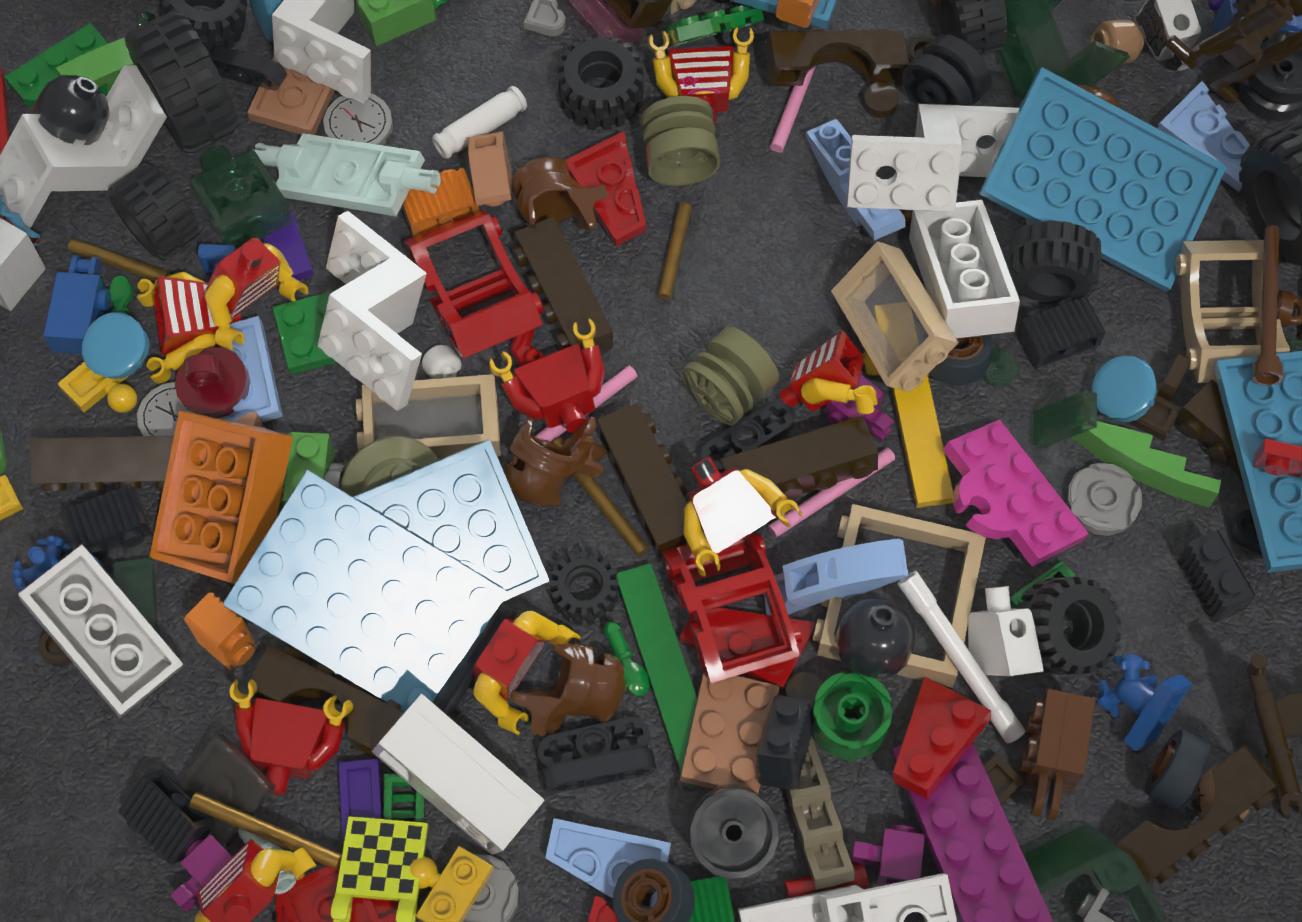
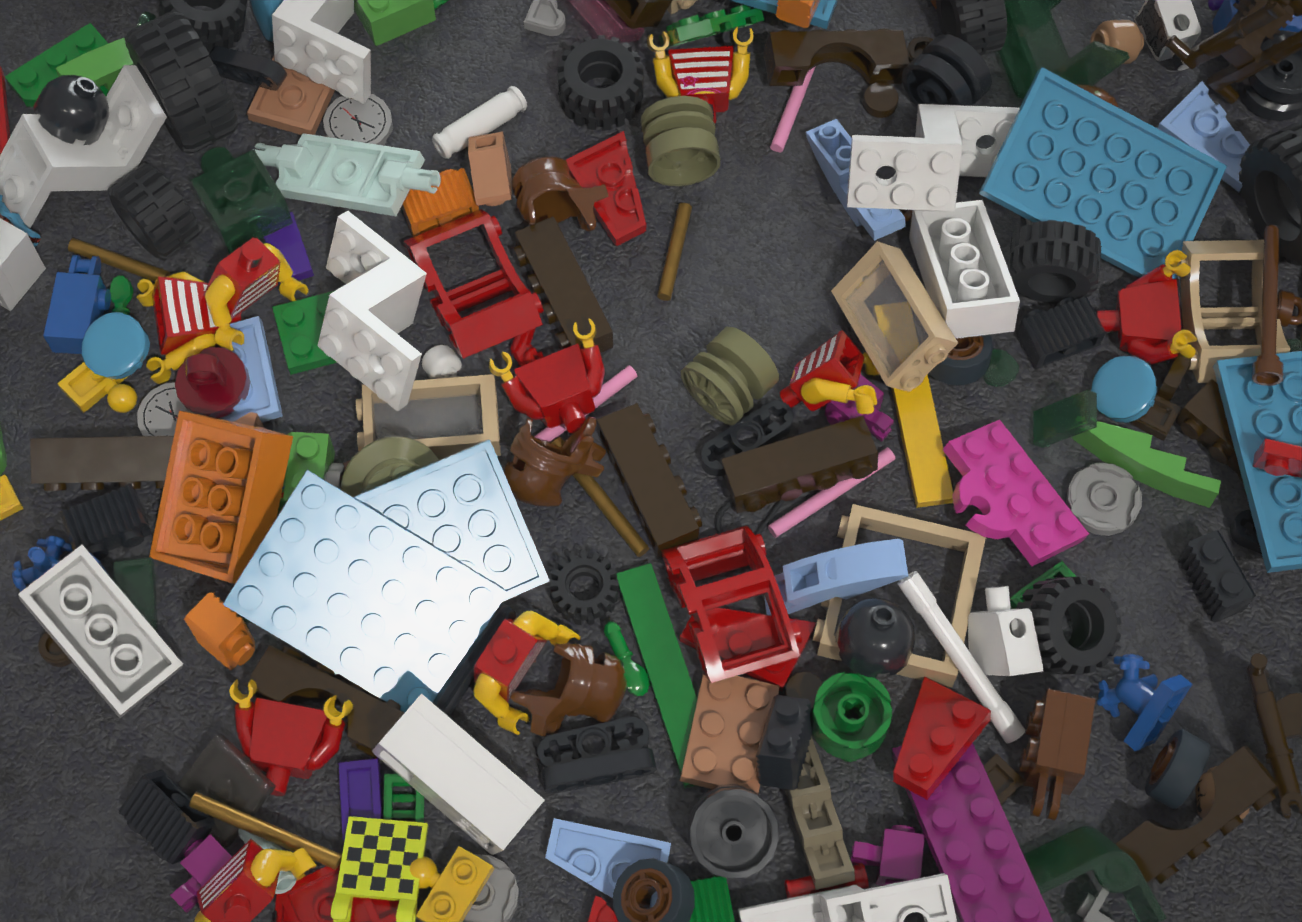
(211, 255): blue tile -> none
(728, 509): torso -> none
(1150, 314): none -> red torso

